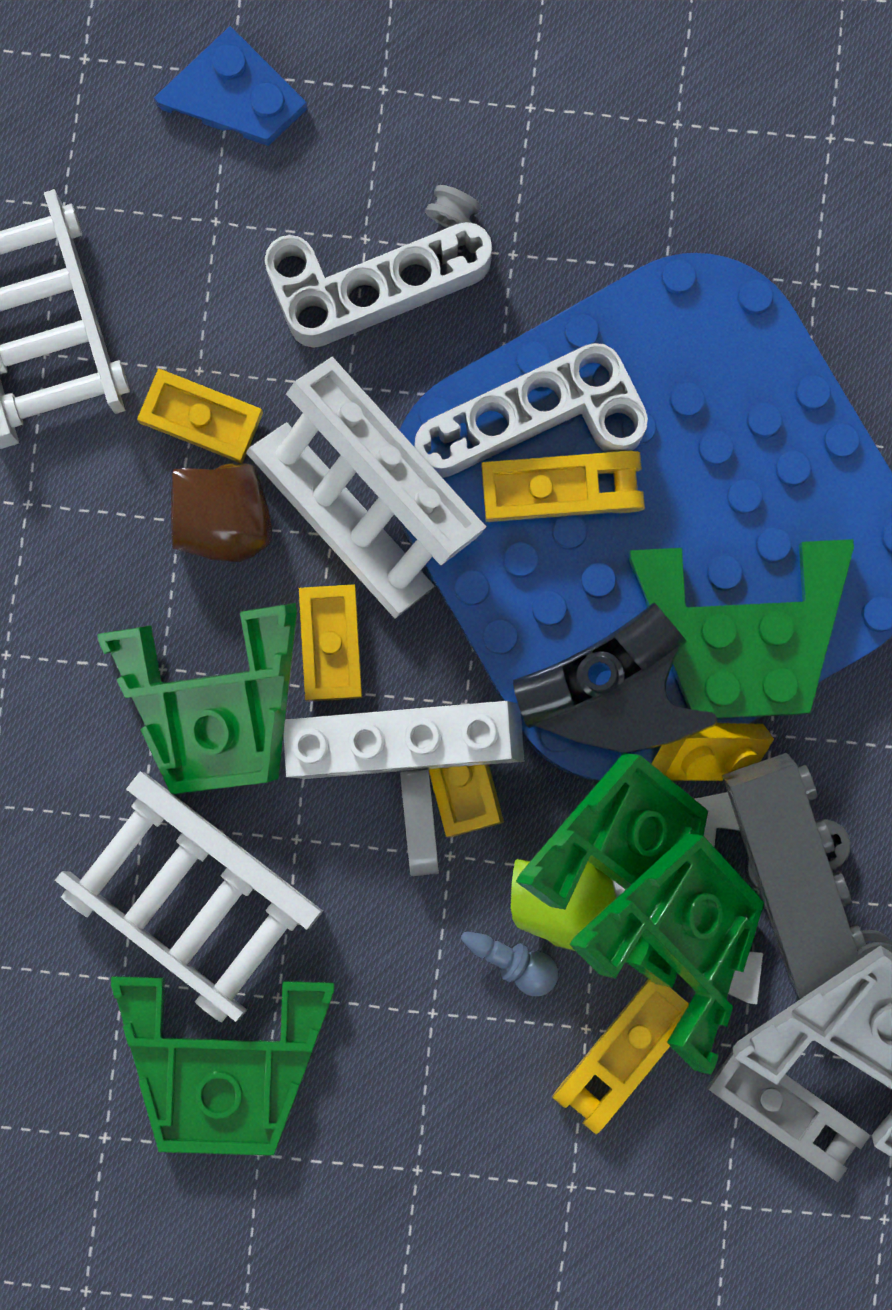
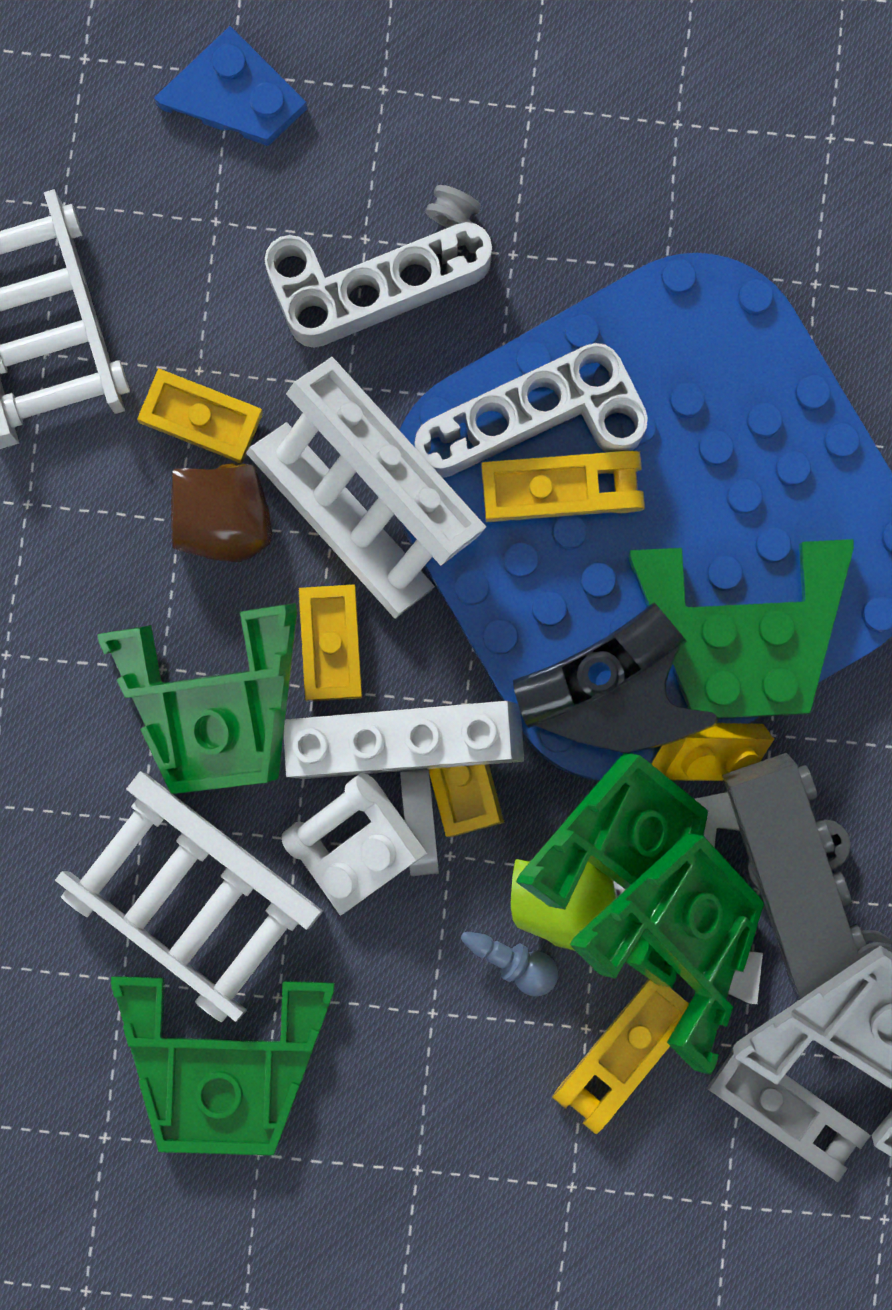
(363, 860): none -> white plate

